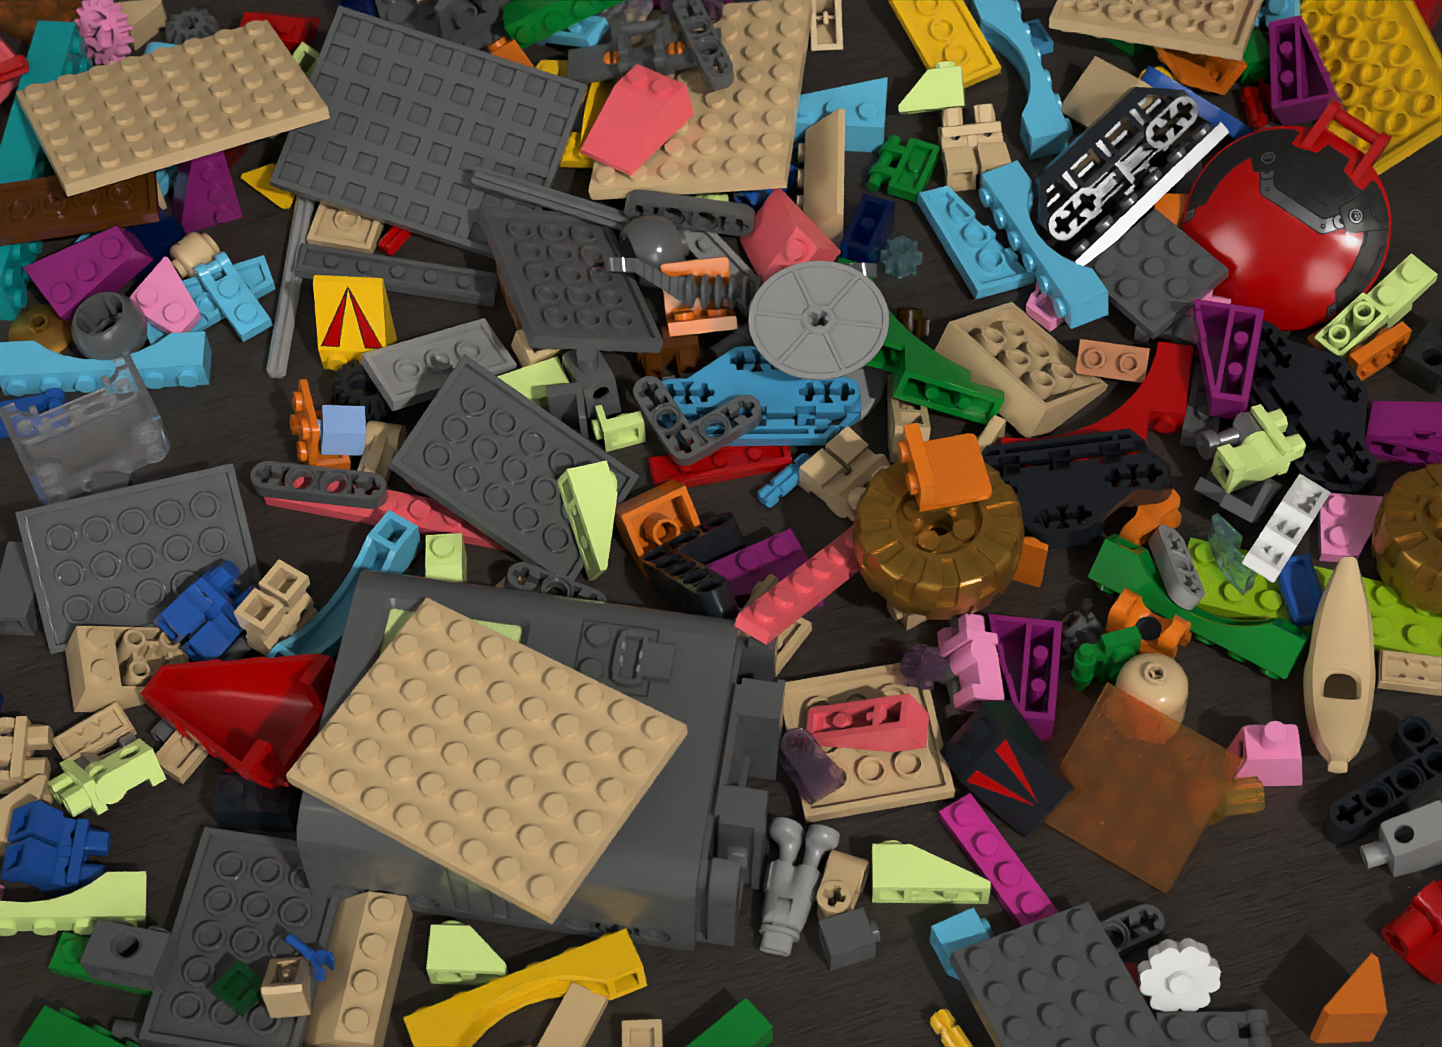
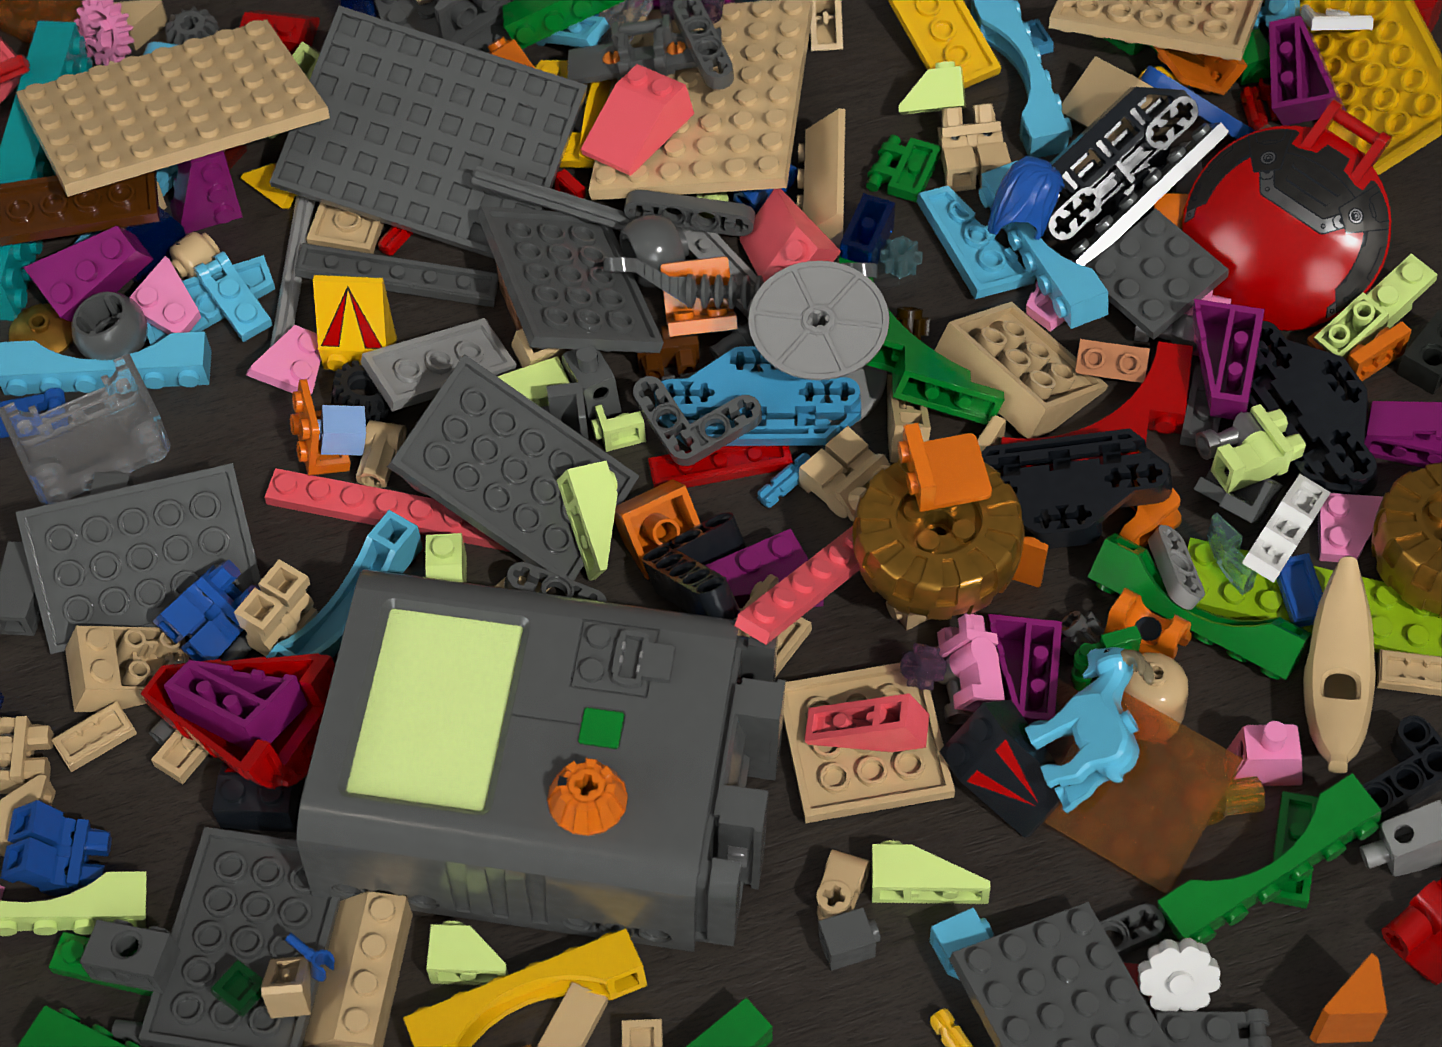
(104, 779): yellowish green hips -> none
(234, 702): none -> magenta wedge
(288, 360): none -> bright pink wing
(321, 479): dark grey beam -> none
(488, 758): tan plate -> none
(568, 184): none -> red tile
(789, 888): light grey piece -> none
(812, 770): clear purple piece -> none
(863, 108): medium azure wedge -> none
(996, 861): dark pink plate -> none
(1026, 195): none -> blue hair
(1098, 727): none -> medium azure animal
(1204, 906): none -> green arch
(1293, 818): none -> green plate
(1335, 20): none -> white tile

